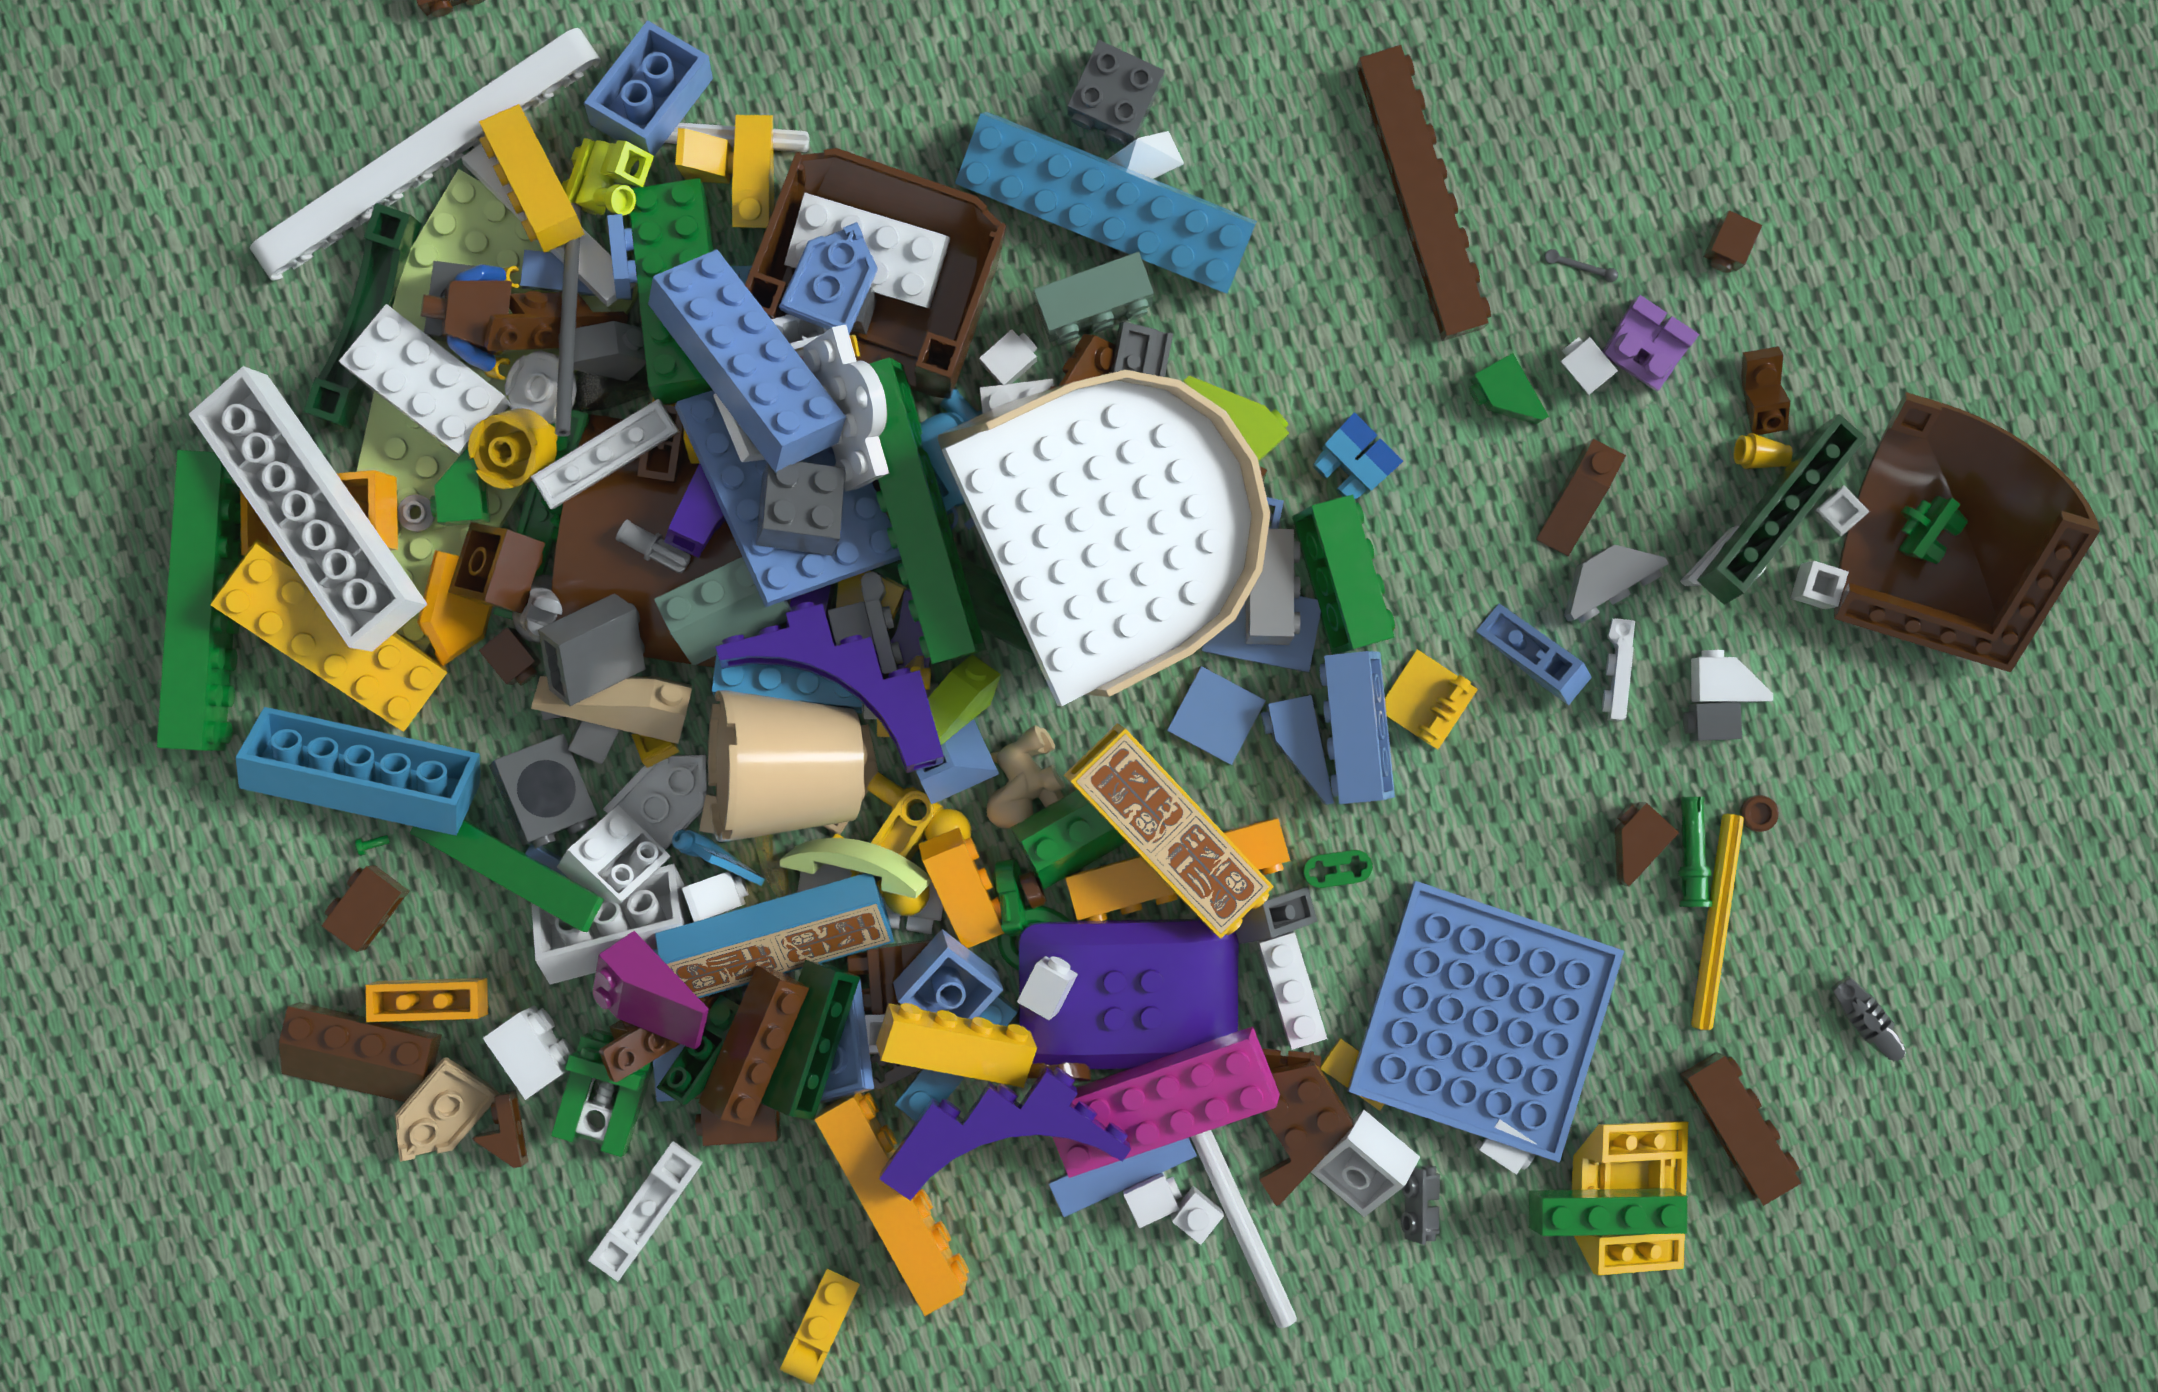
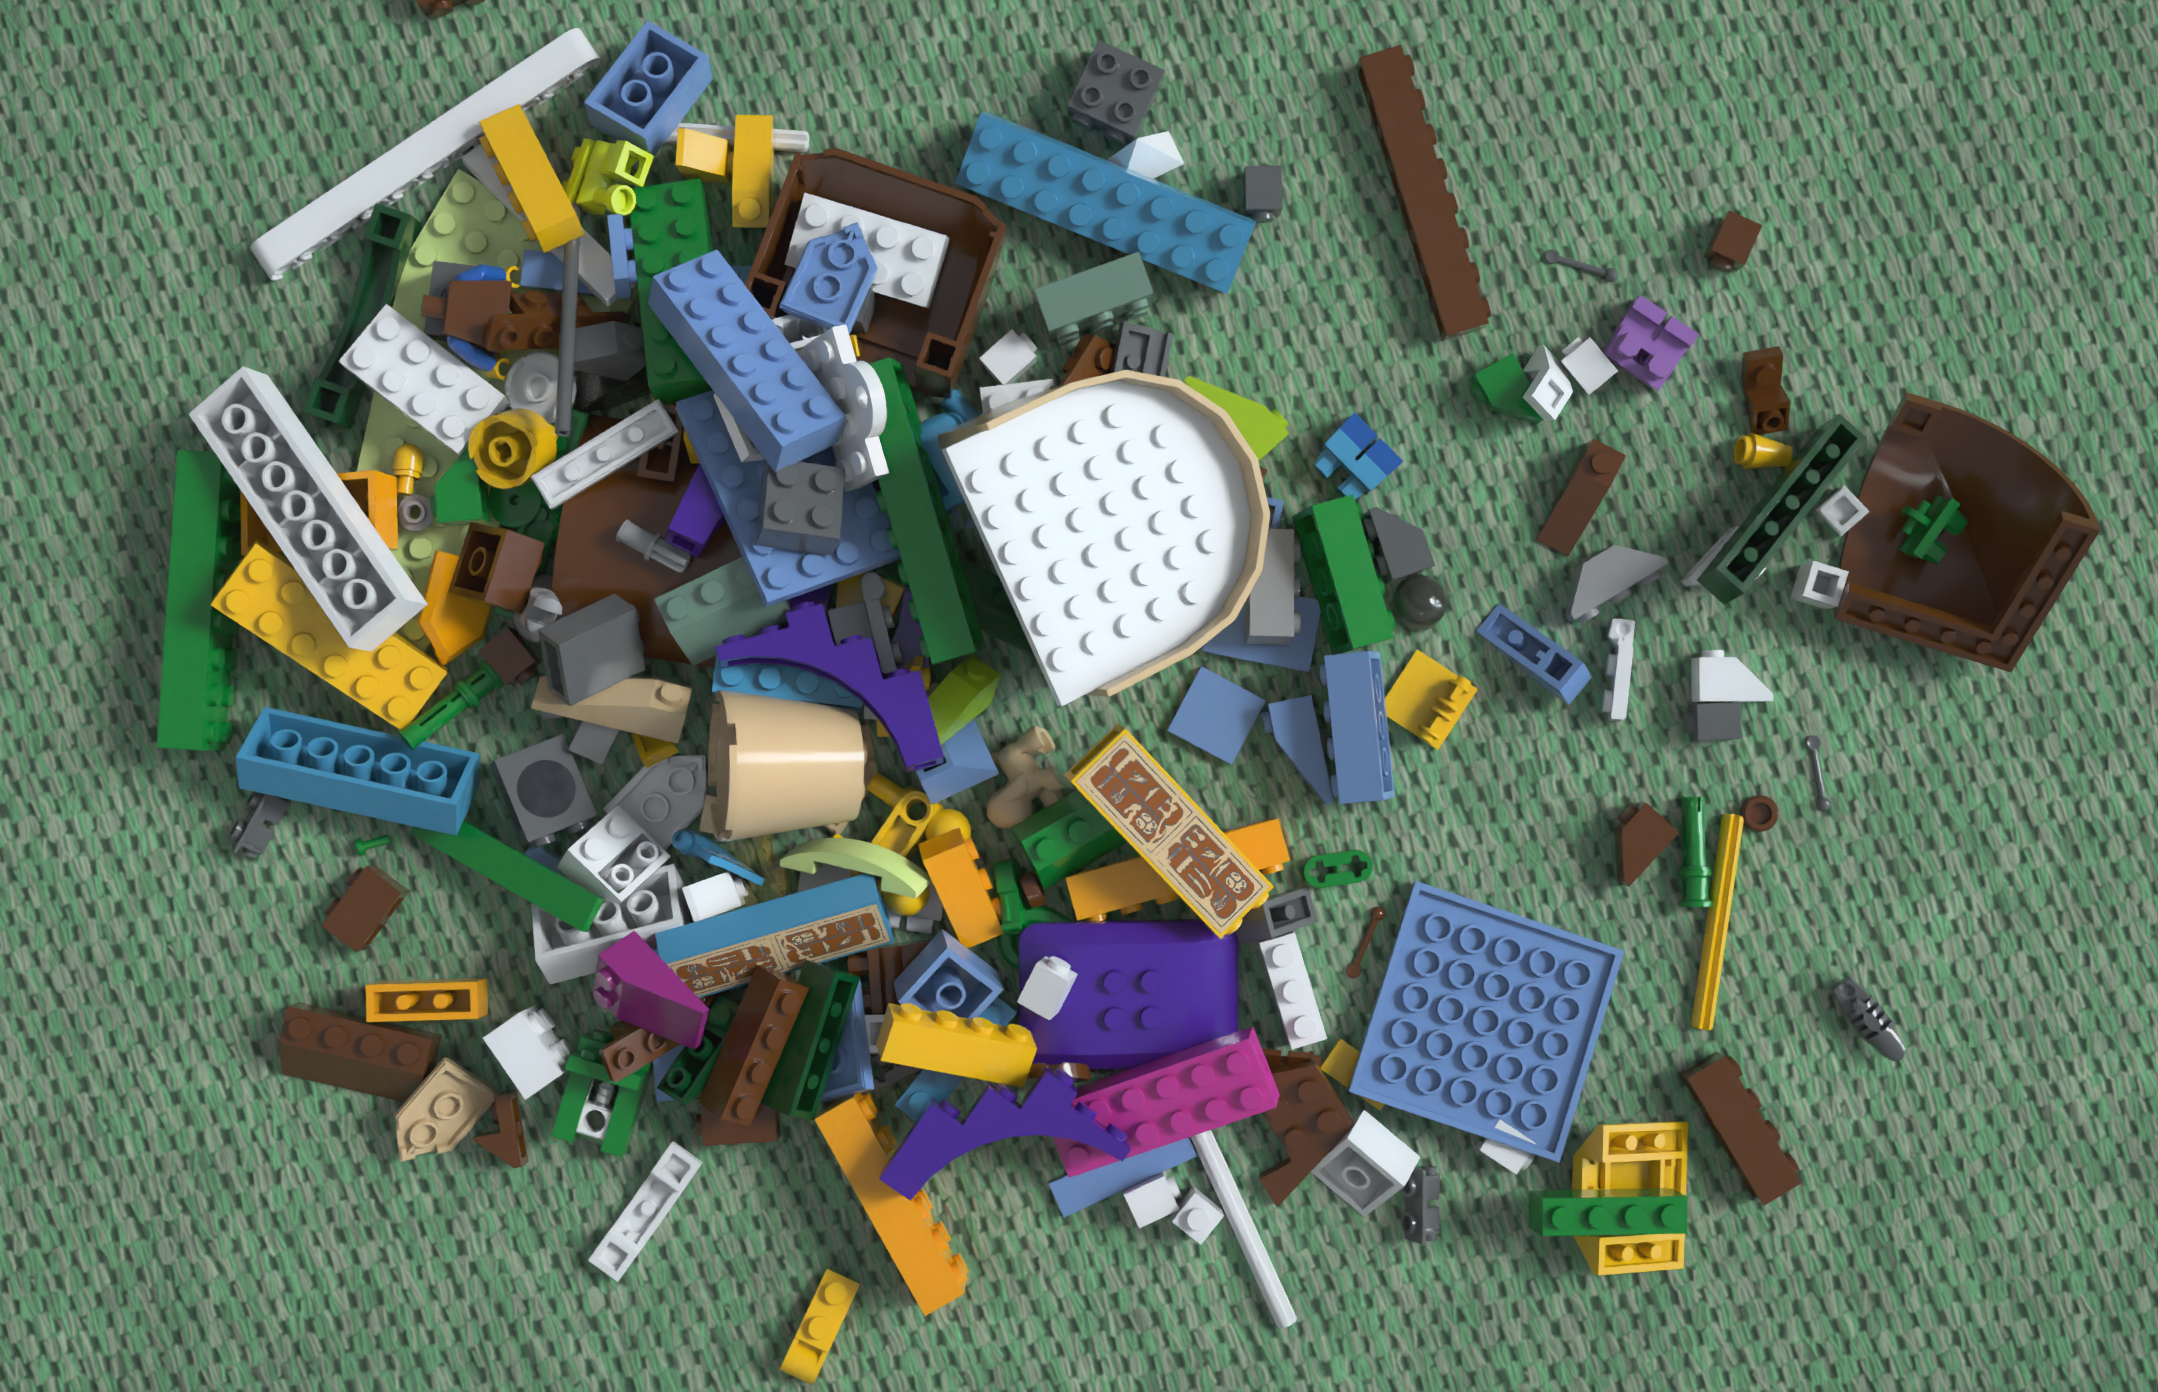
(251, 832): none -> dark grey hinge
(407, 467): none -> yellow cylinder
(464, 695): none -> green pin
(515, 505): none -> green piece
(1262, 192): none -> dark grey brick
(1353, 970): none -> reddish brown hinge
(1397, 546): none -> dark grey slope
(1418, 603): none -> clear smoke hair
(1549, 384): none -> white slope
(1813, 744): none -> dark grey hinge

